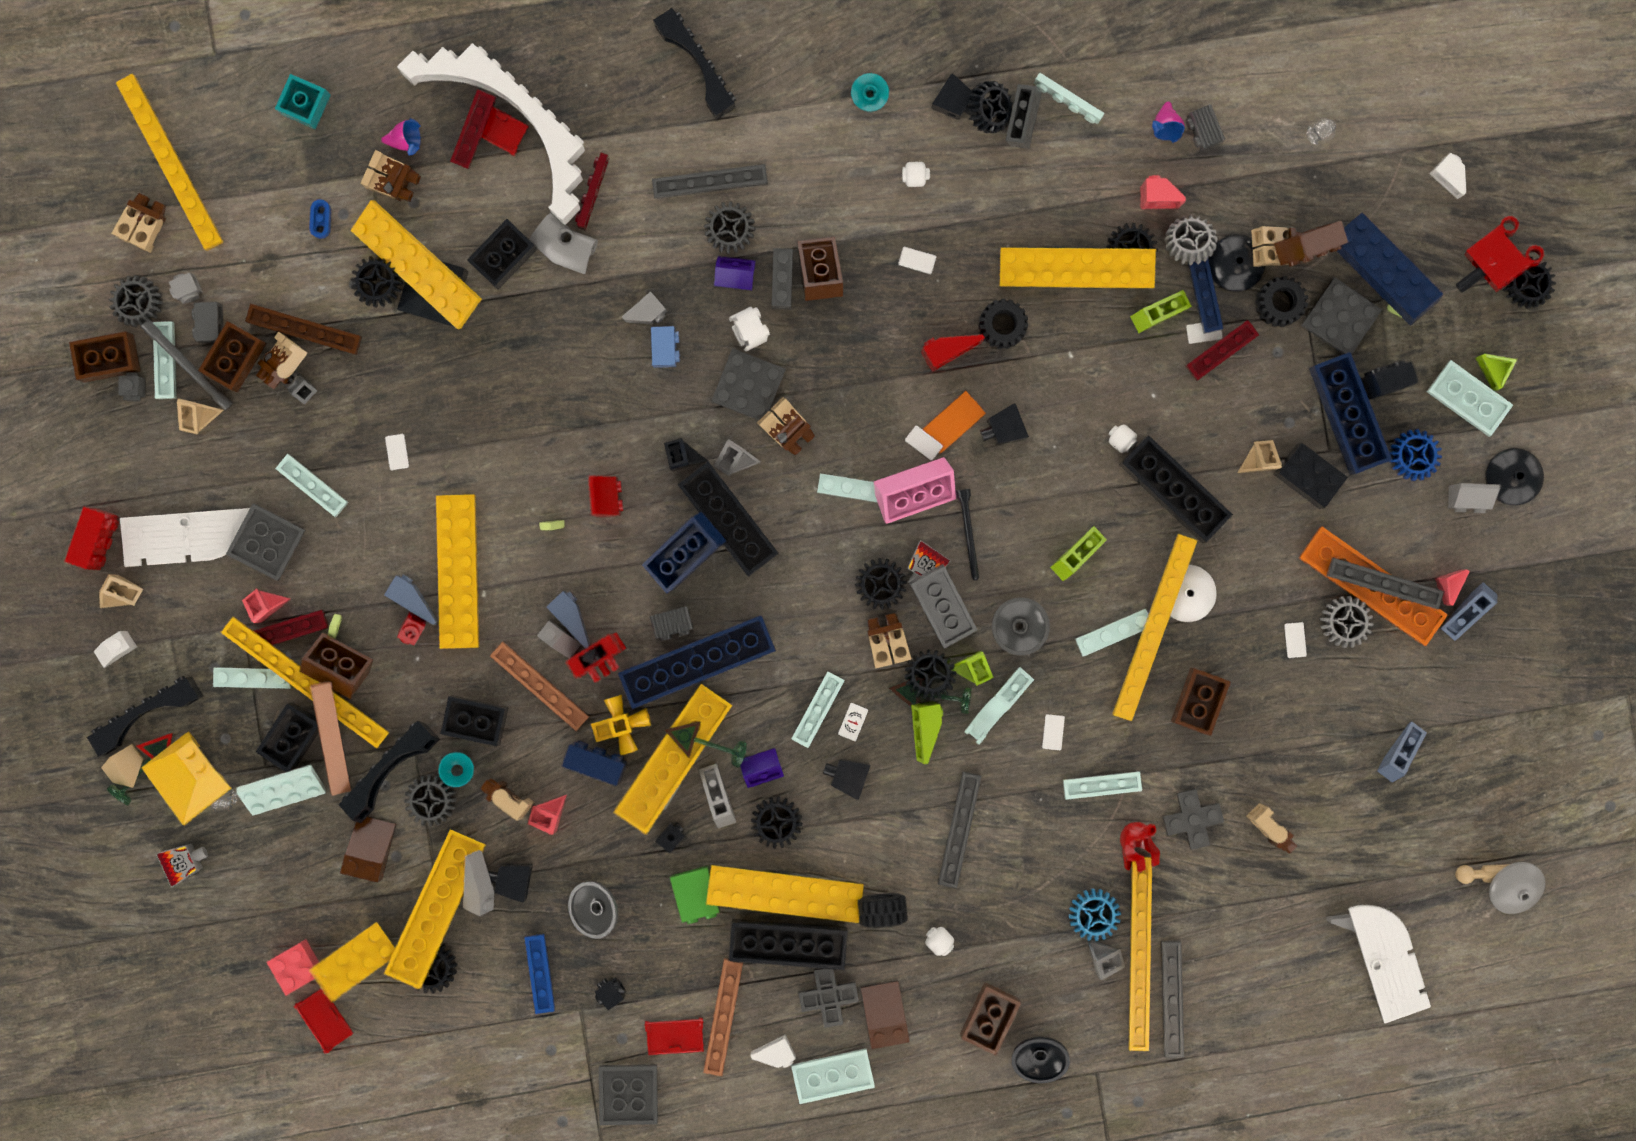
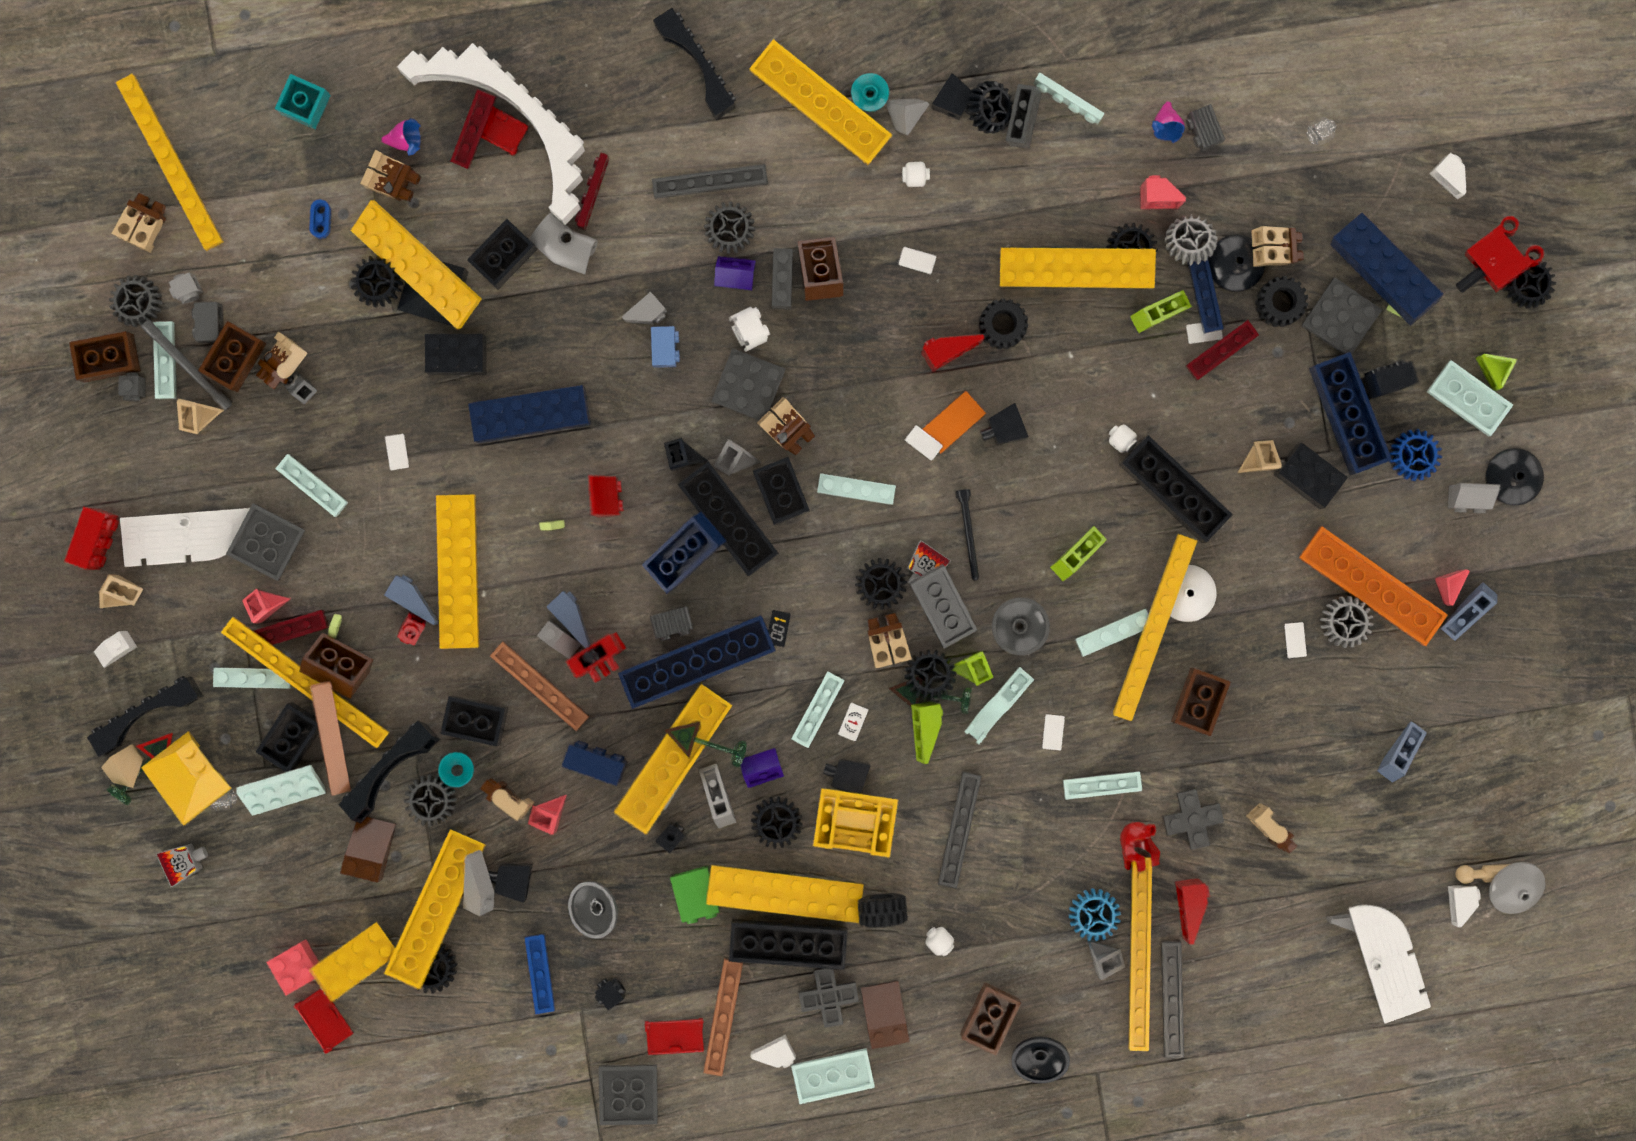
(303, 329): reddish brown plate -> none
(455, 354): none -> black brick
(529, 414): none -> dark blue brick
(620, 725): yellow brick -> none
(779, 627): none -> black sticker
(781, 491): none -> black brick
(820, 102): none -> yellow plate
(855, 822): none -> yellow slope
(905, 113): none -> light grey slope
(915, 490): bright pink slope -> none
(1192, 903): none -> red slope
(1311, 243): reddish brown brick -> none
(1385, 583): dark grey tile -> none
(1463, 902): none -> white slope

